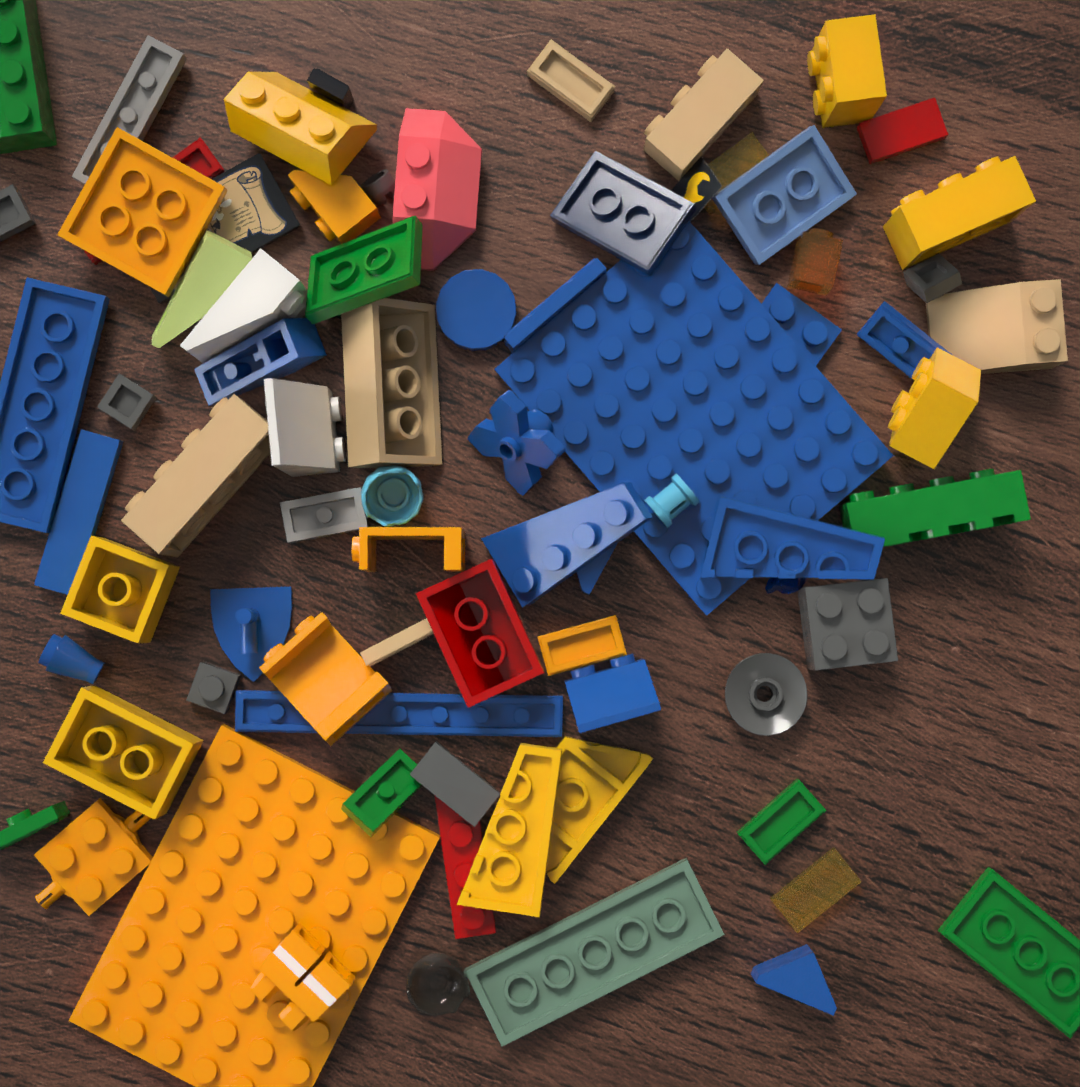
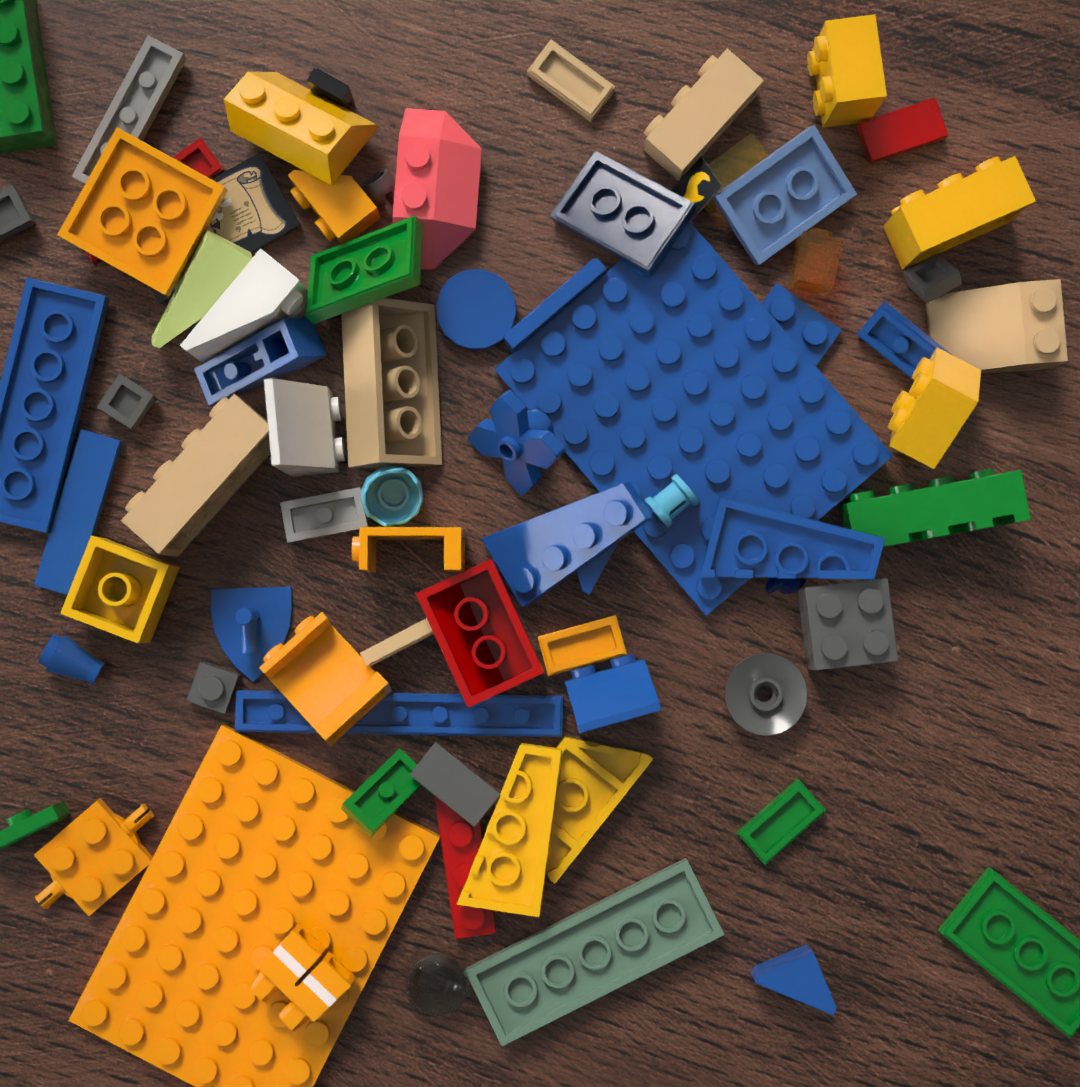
(123, 751): yellow brick -> none
(815, 890): clear yellow tile -> none

